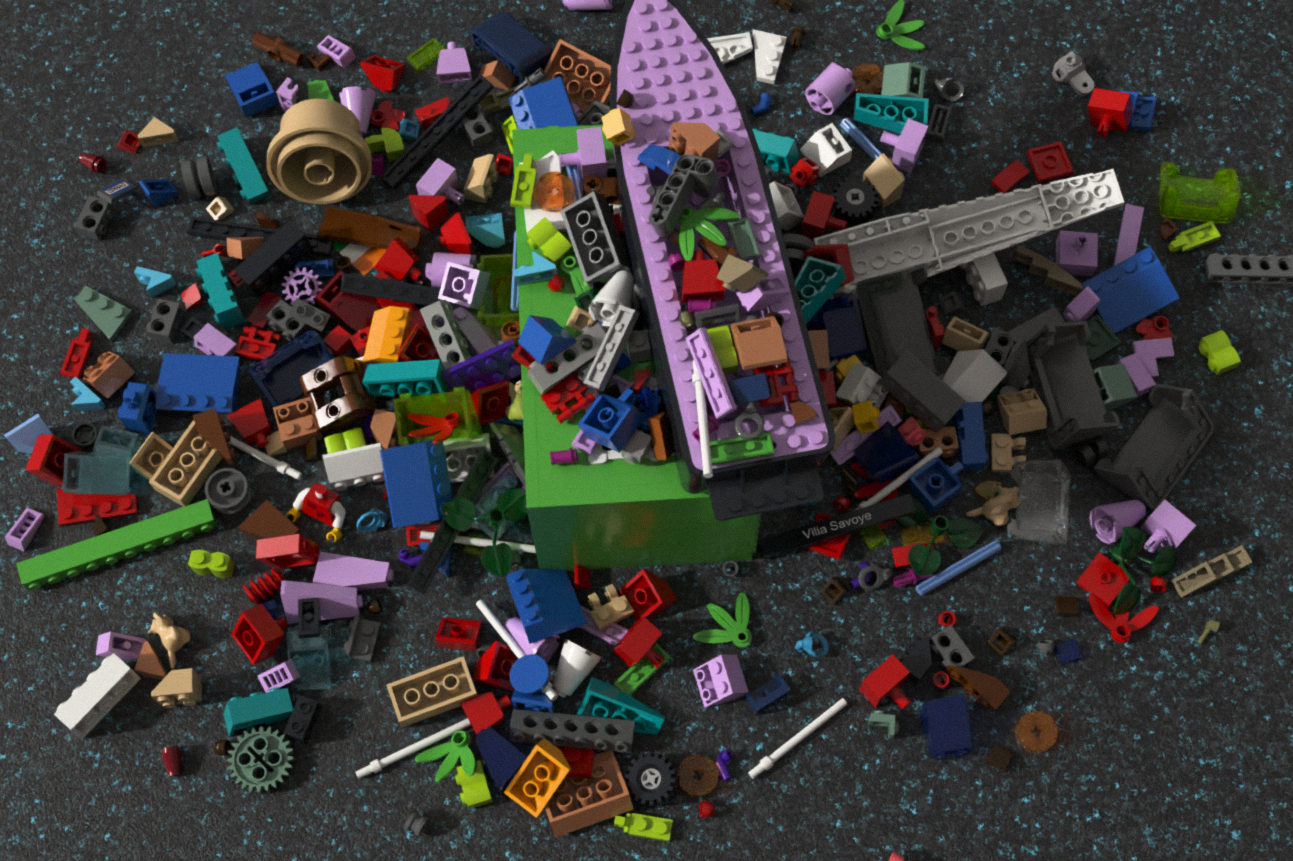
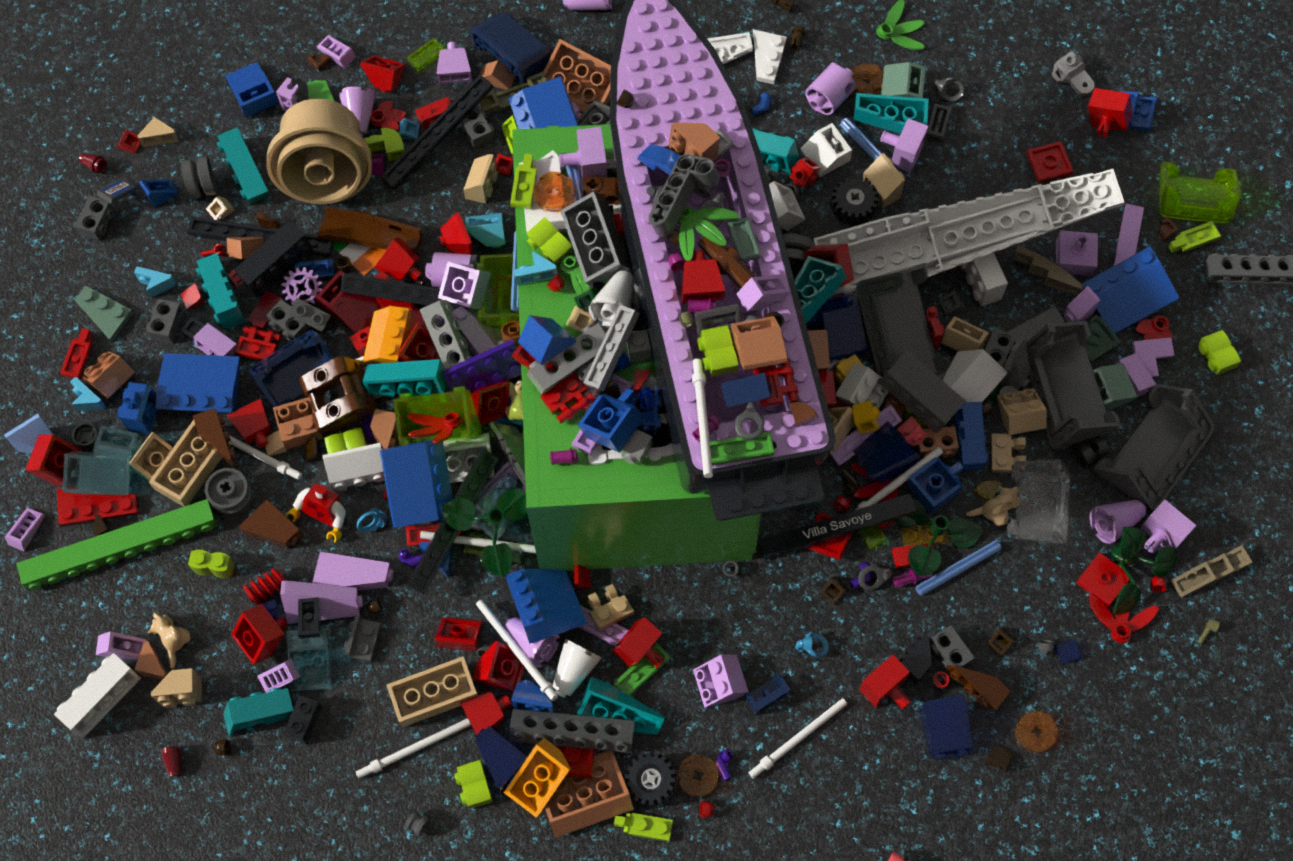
(247, 773): sand green gear -> none
(278, 49): reddish brown piece -> none
(287, 551): red window -> none
(338, 341): red brick -> none
(429, 210): red slope -> none
(440, 181): lavender brick -> none
(454, 750): bright green plant -> none
(529, 674): blue tile -> none
(532, 80): dark grey axle -> none
(618, 126): yellow brick -> none
(648, 594): red slope -> none
(660, 436): dark orange slope -> none
(711, 373): lavender tile -> none
(732, 628): bright green plant -> none
(740, 274): dark tan slope -> none
(819, 217): red brick -> none
(881, 719): sand green bracket -> none
(951, 619): red hinge -> none
(1010, 177): red slope -> none
(1066, 606): dark brown slope -> none

